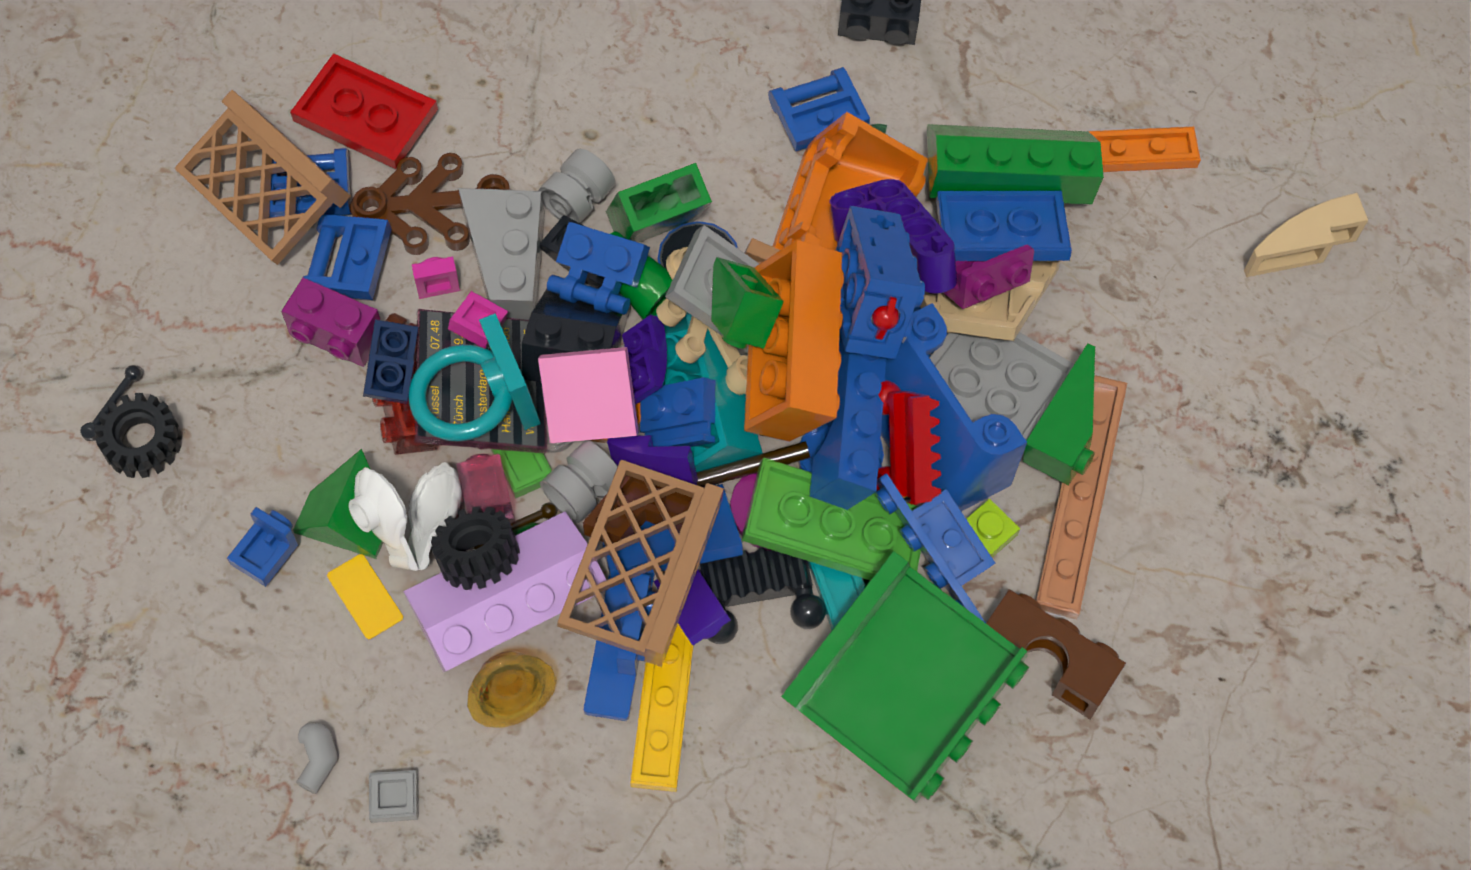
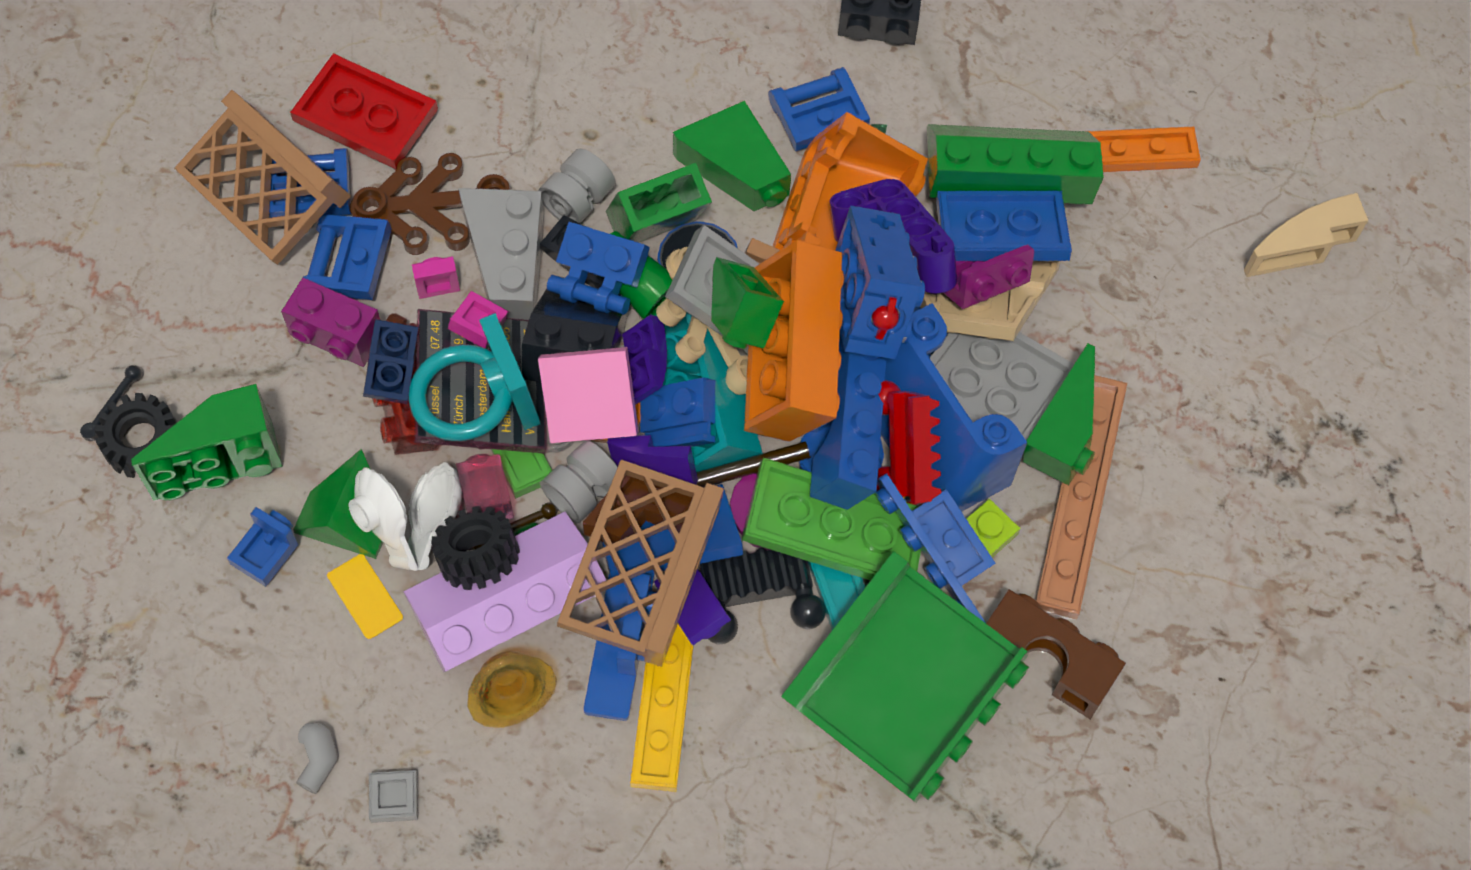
(211, 445): none -> green slope
(735, 156): none -> green slope

